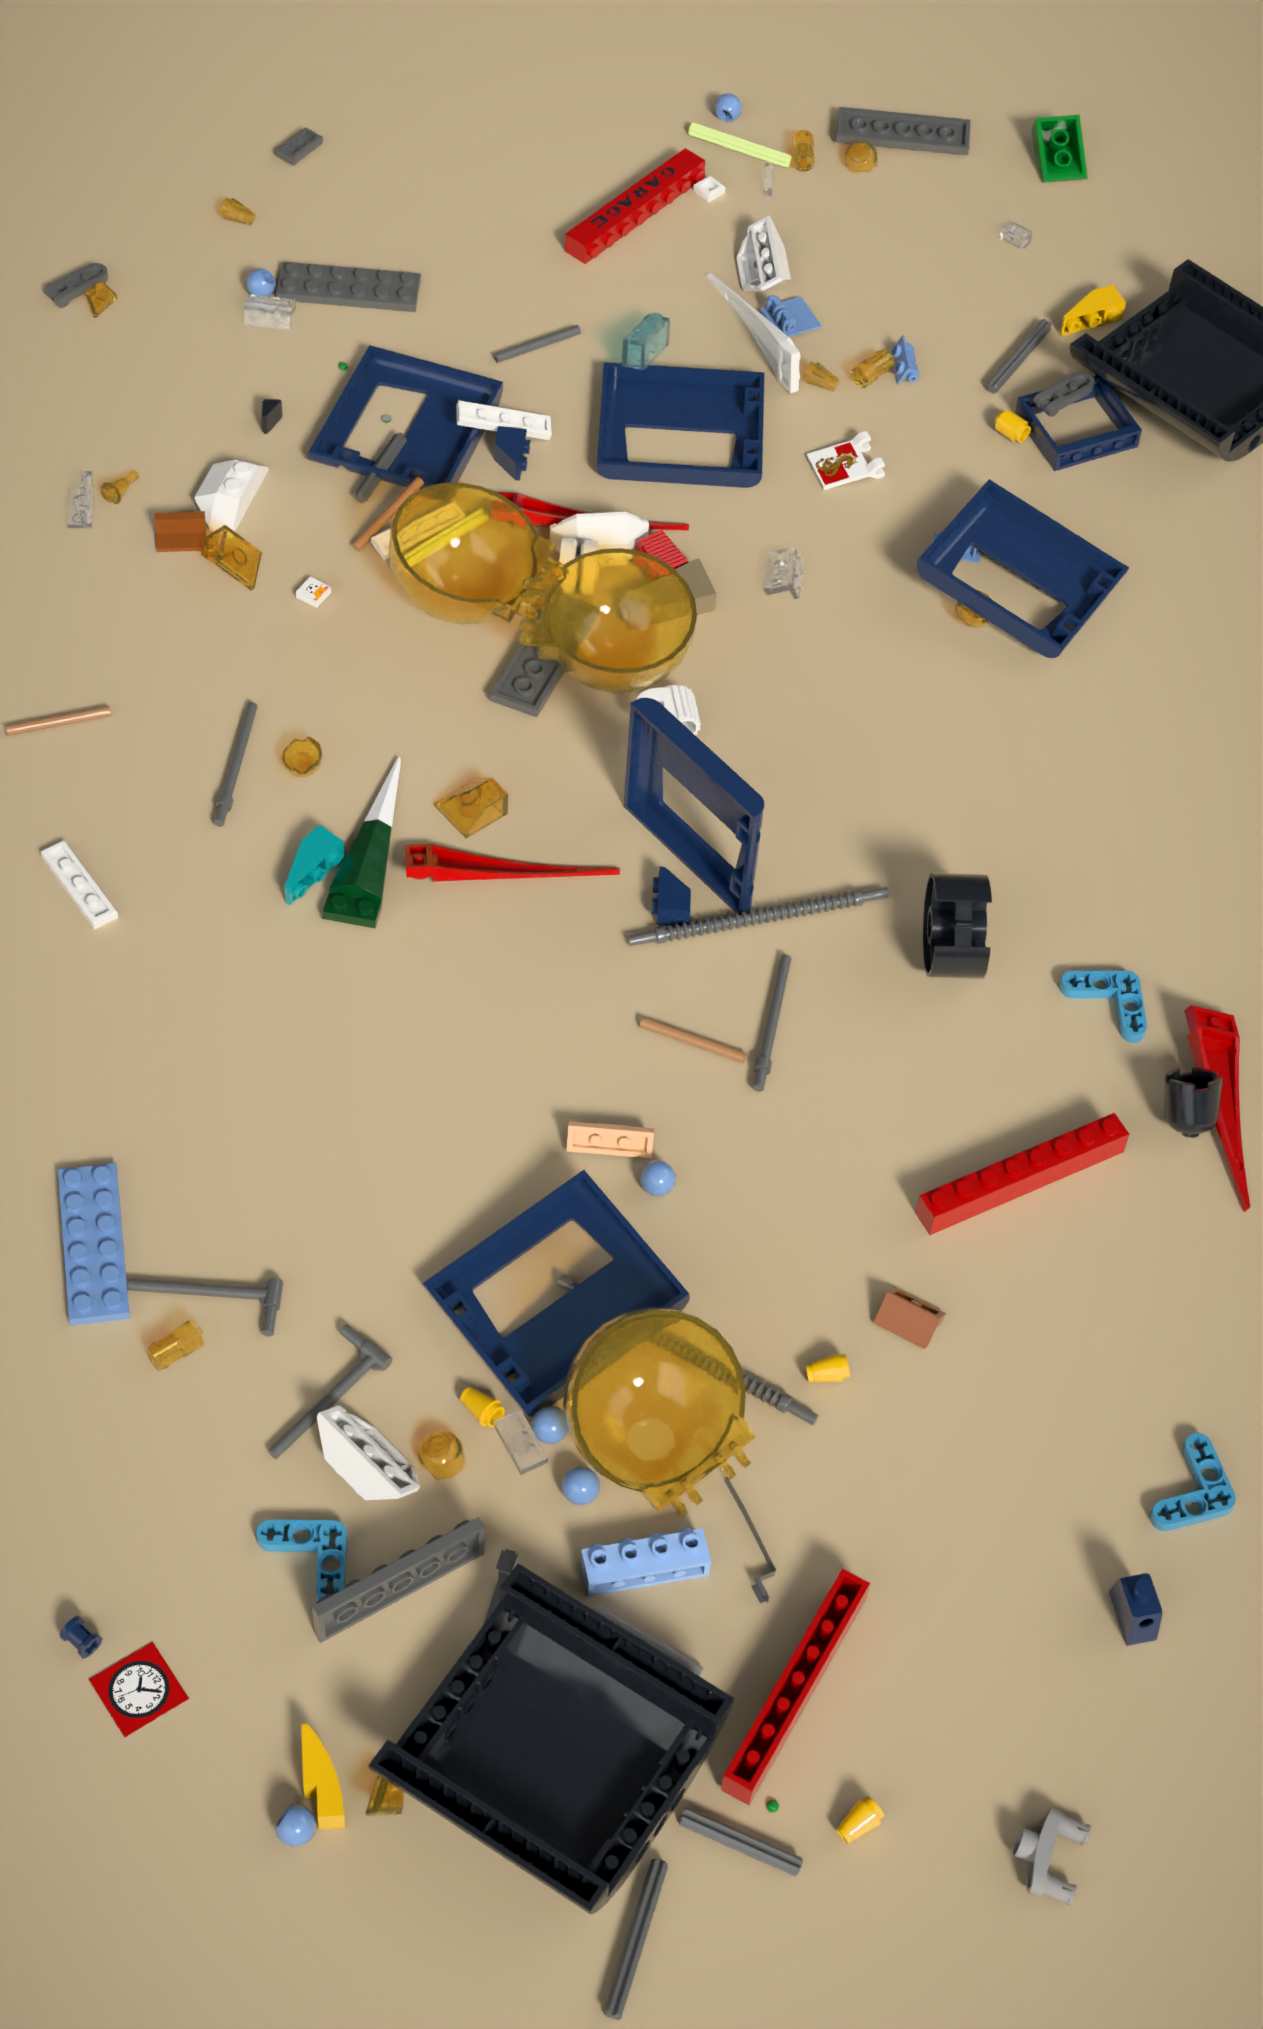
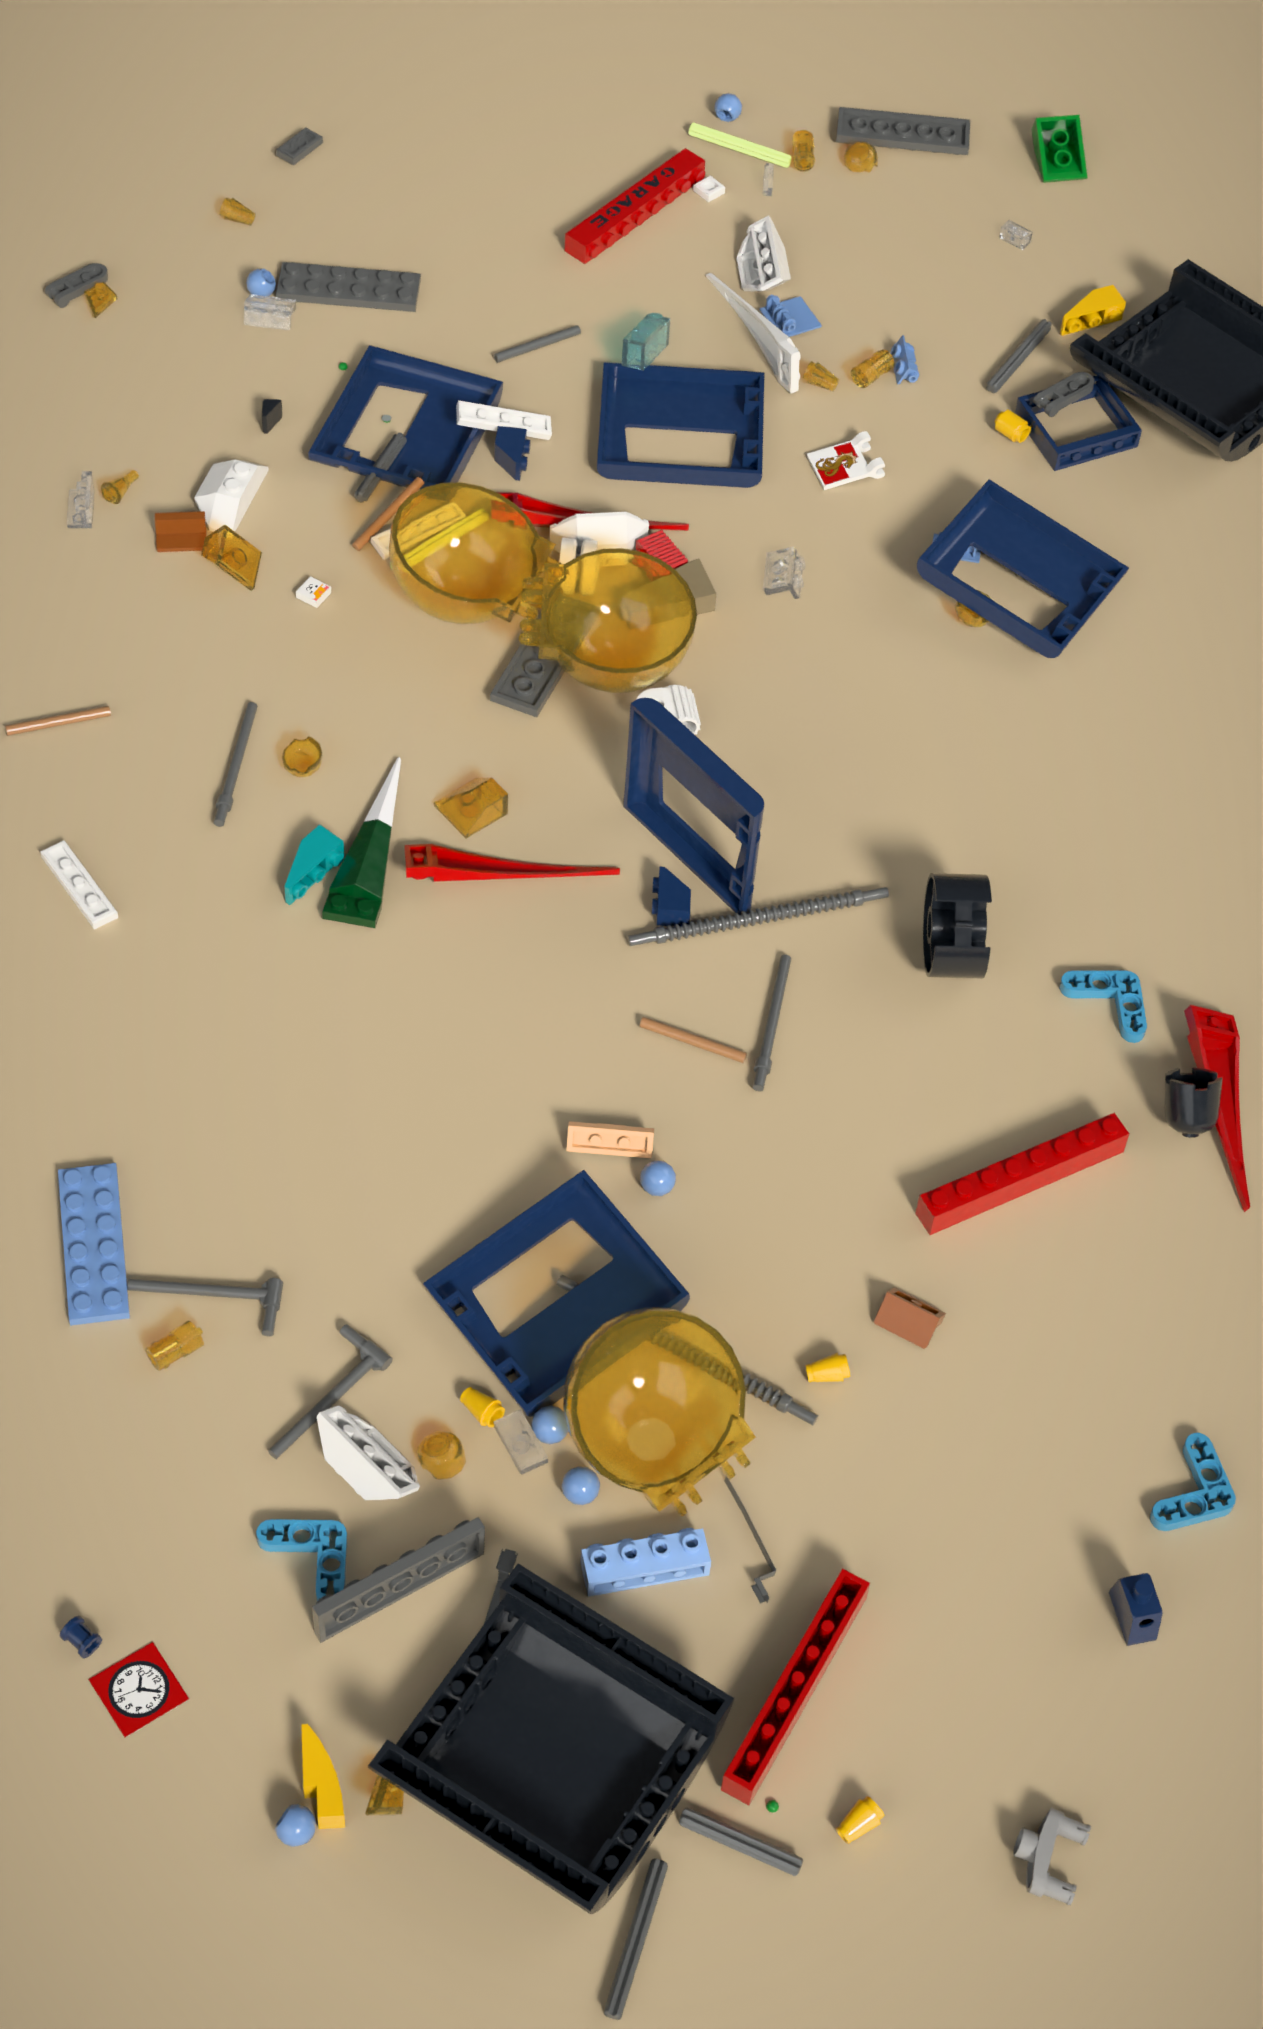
(692, 1666): light grey piece -> none

